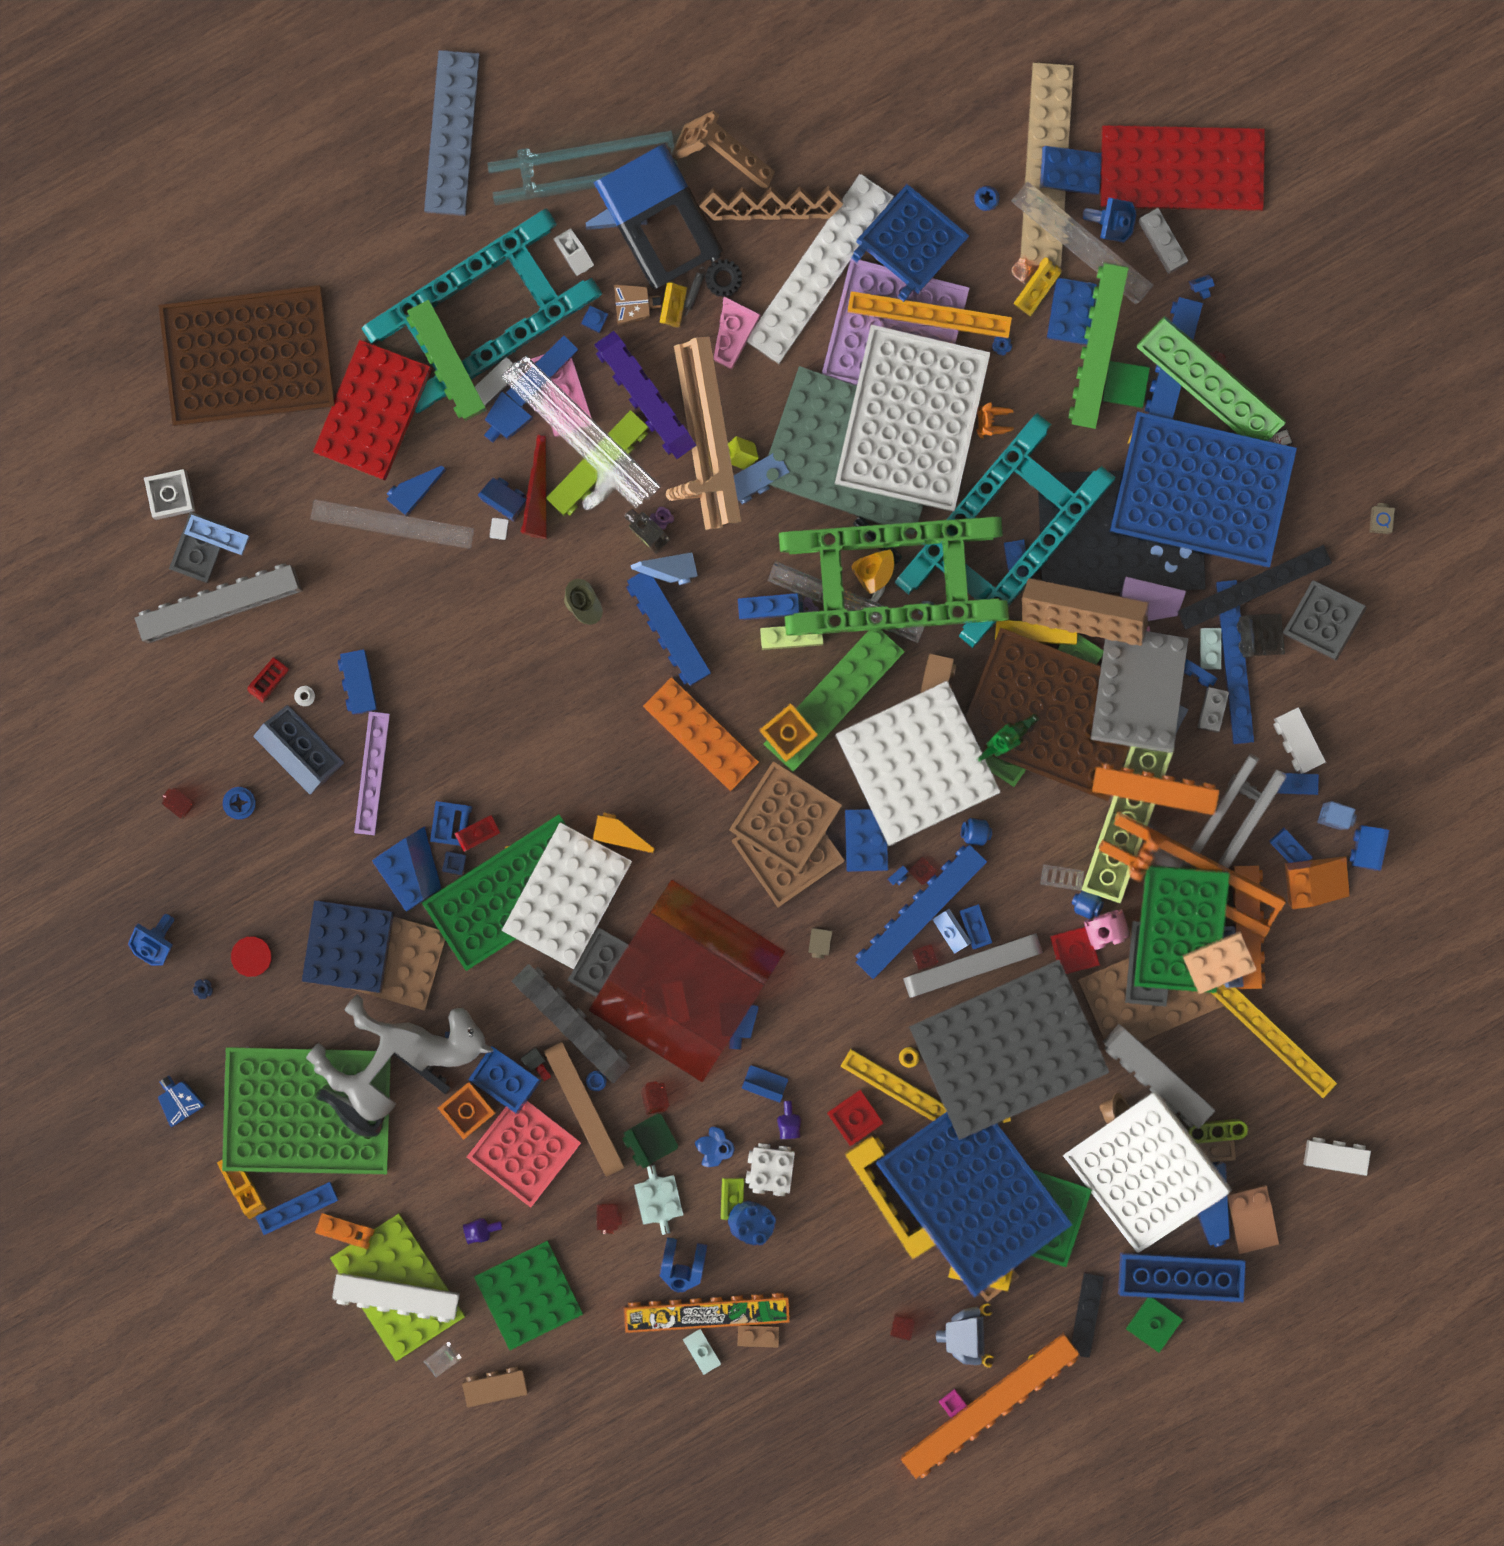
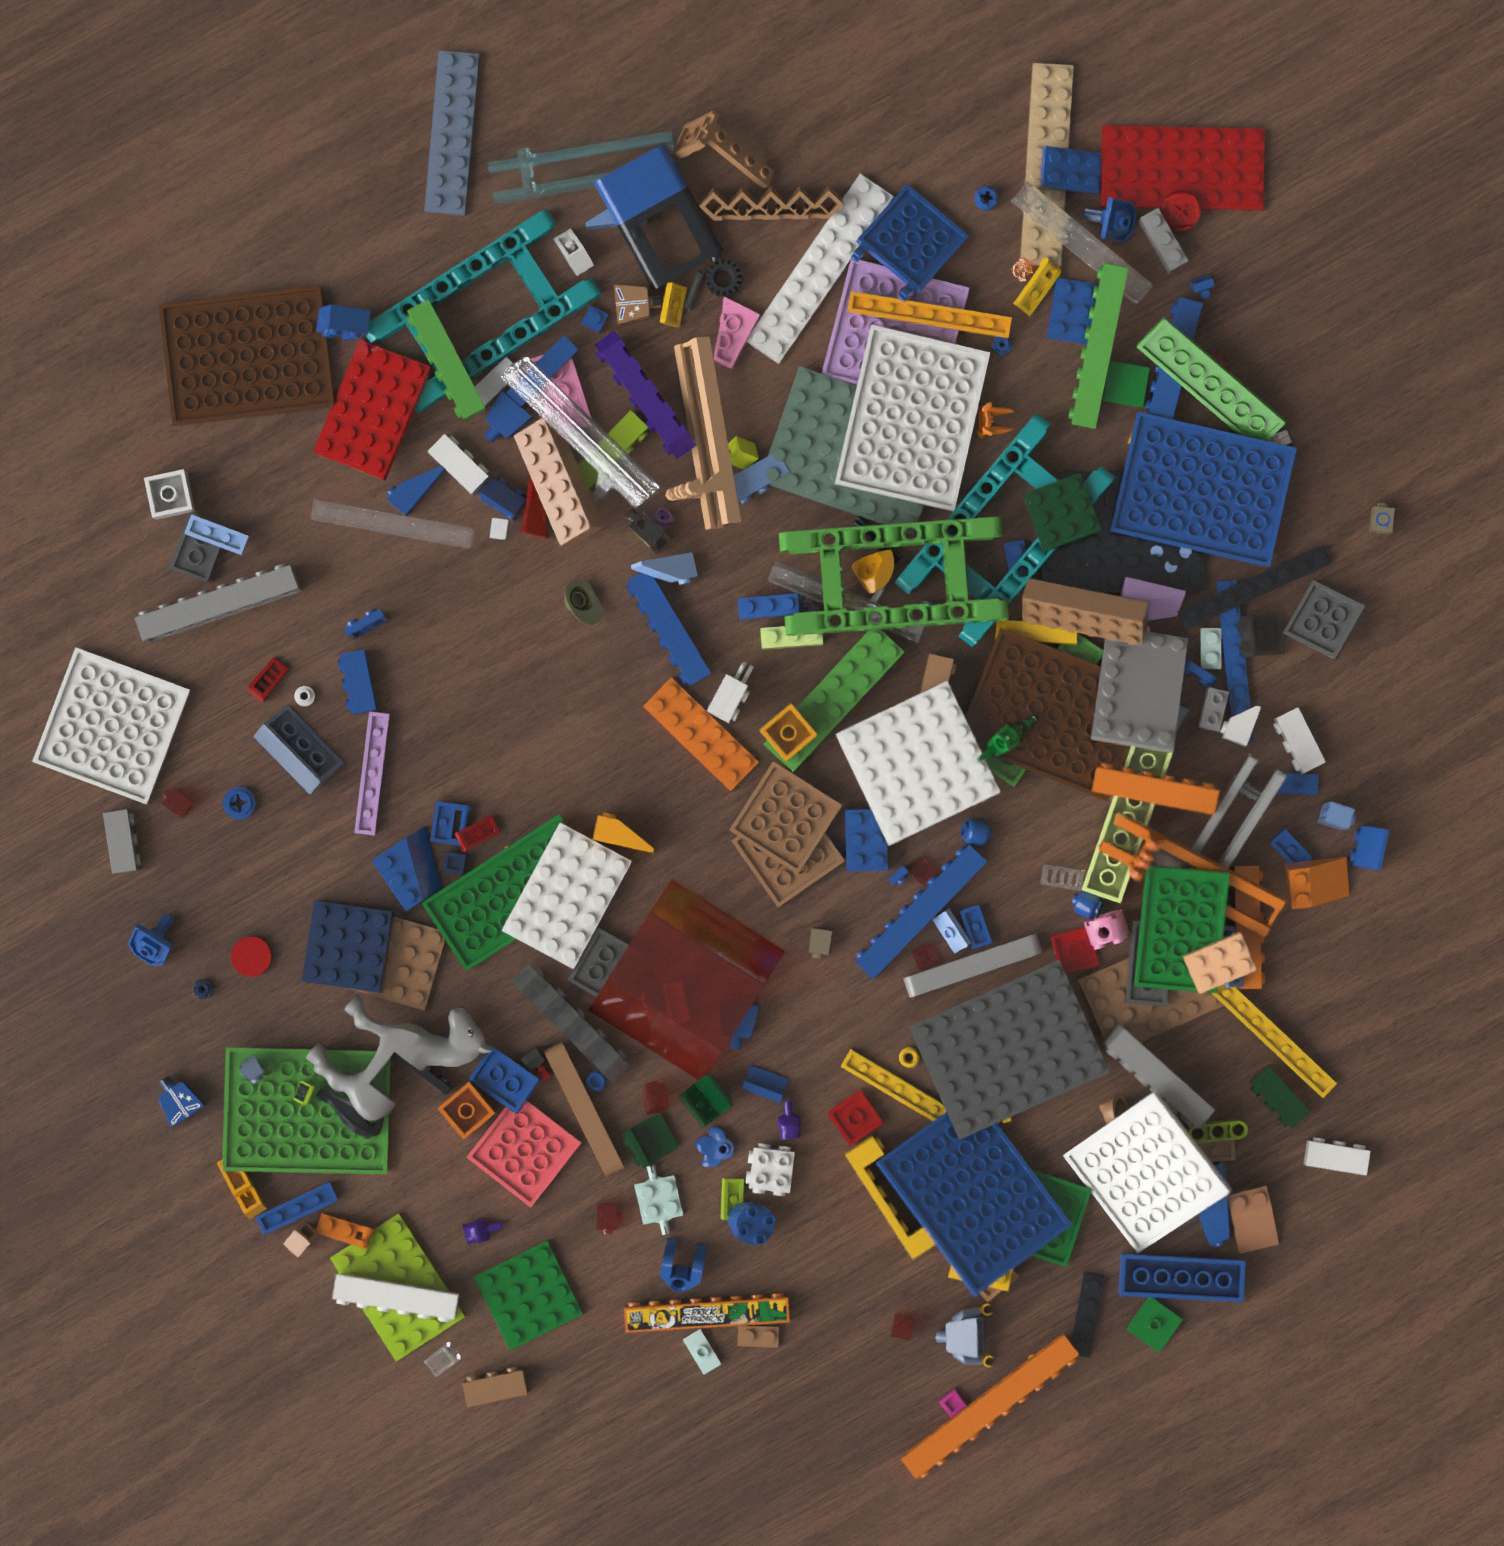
(111, 726): none -> white plate
(122, 841): none -> light grey brick
(252, 1069): none -> sand blue plate
(301, 1238): none -> brick
(303, 1093): none -> slope
(343, 321): none -> blue brick
(360, 627): none -> blue plate
(459, 463): none -> white brick
(558, 483): none -> brick
(706, 1100): none -> dark green bracket
(730, 695): none -> white brick
(1061, 512): none -> dark green plate
(1181, 210): none -> red tile
(1240, 727): none -> white slope
(1278, 1097): none -> dark green brick

